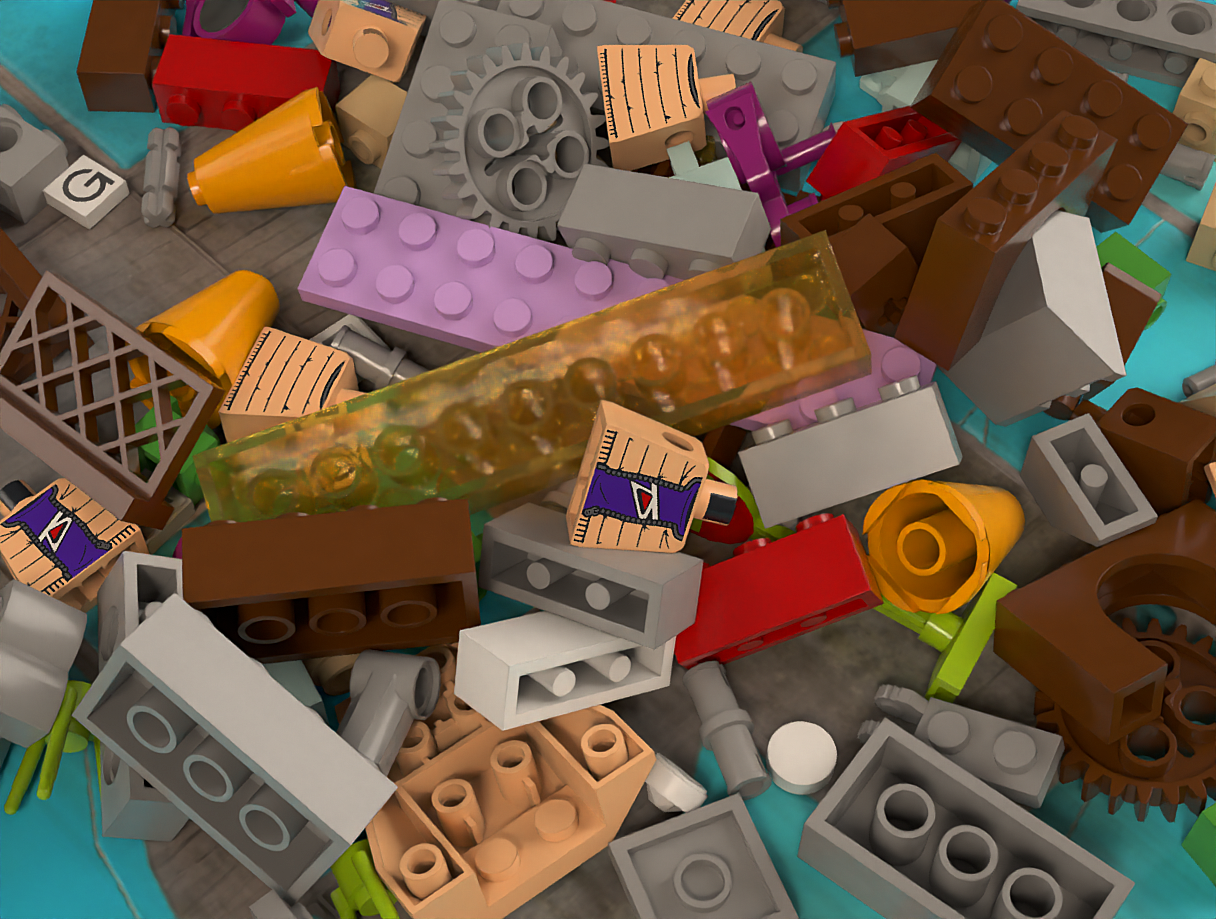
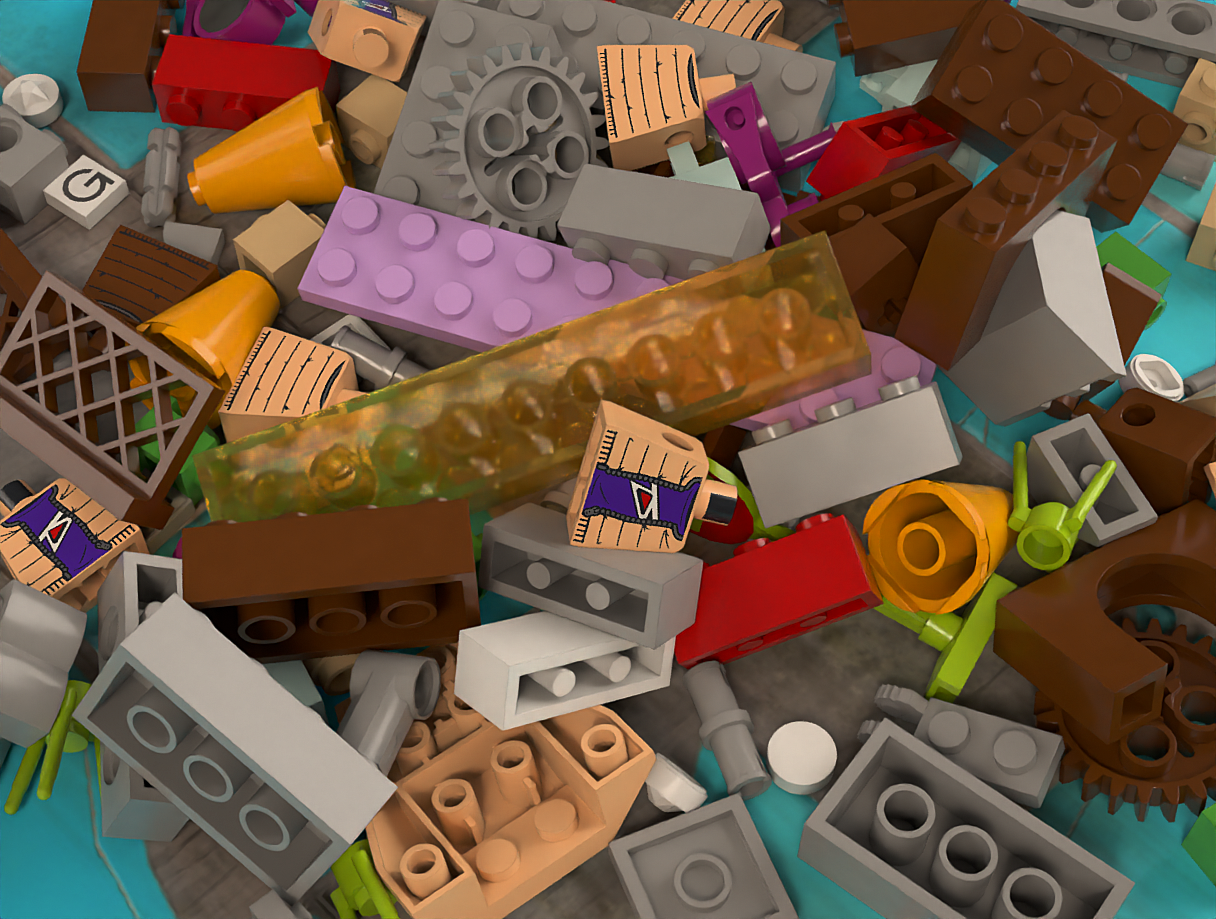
(34, 98): none -> white tile
(142, 279): none -> reddish brown torso
(196, 240): none -> light grey tile
(280, 248): none -> tan brick
(1050, 528): none -> lime plant
(1154, 376): none -> white tile

